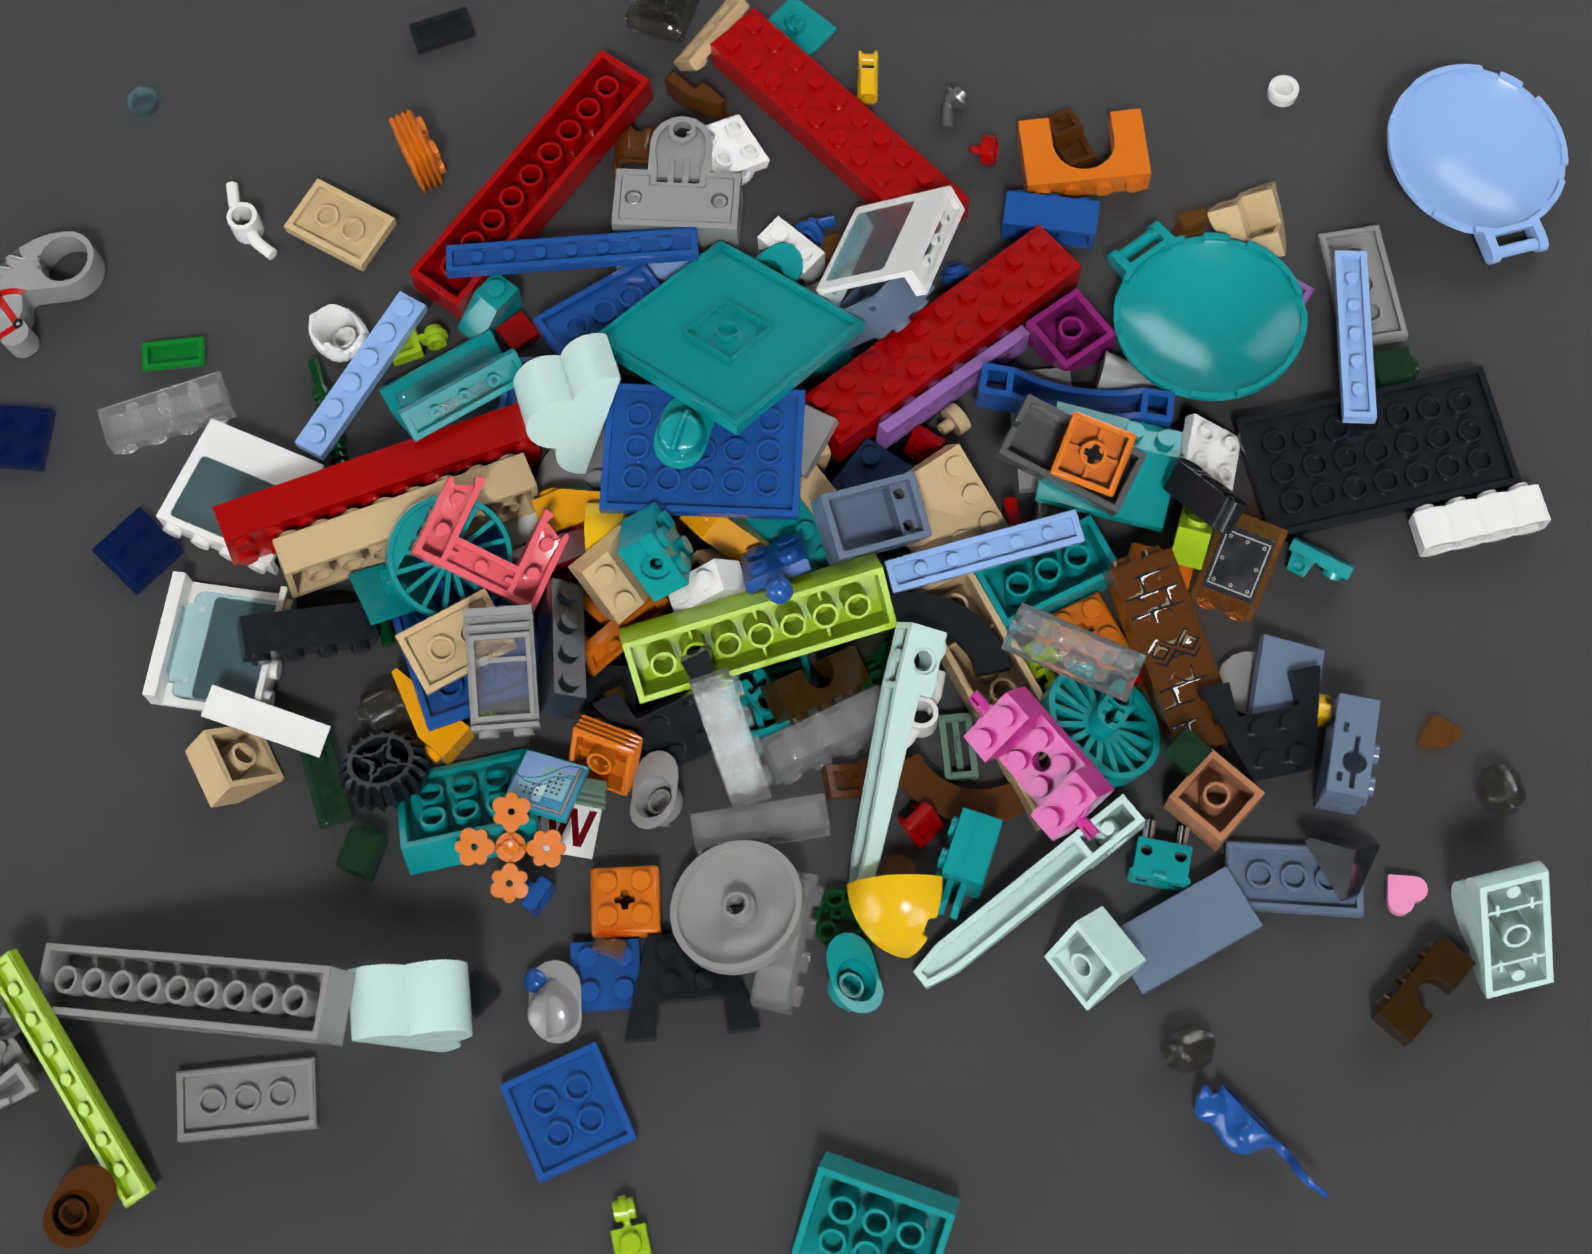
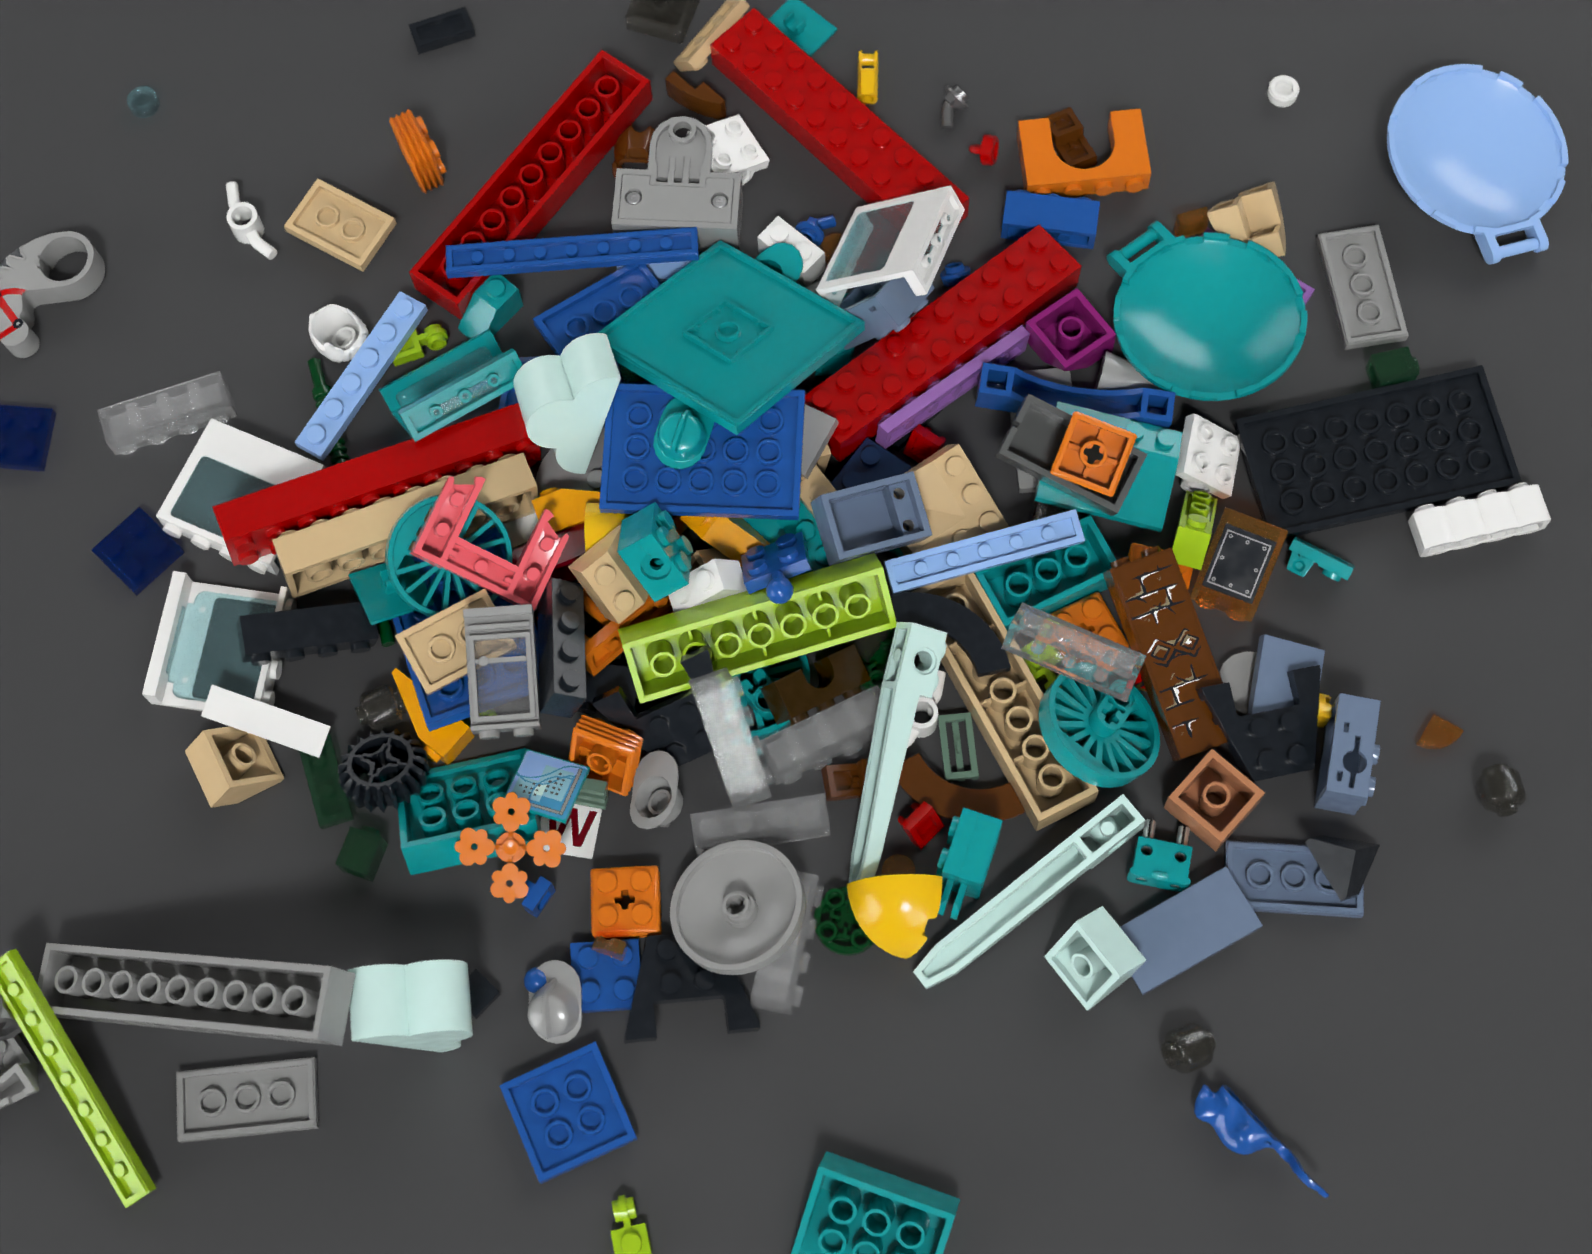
(79, 1206): reddish brown piece -> none
(173, 354): green tile -> none
(518, 332): red tile -> none
(853, 974): teal piece -> none
(953, 420): tan tile -> none
(1011, 511): red tile -> none
(1016, 733): brick -> none
(1186, 752): clear green brick -> none
(1204, 495): black beam -> none
(1354, 337): light blue plate -> none
(1402, 1012): dark brown arch -> none
(1403, 893): bright pink tile -> none
(1507, 927): light aqua brick -> none

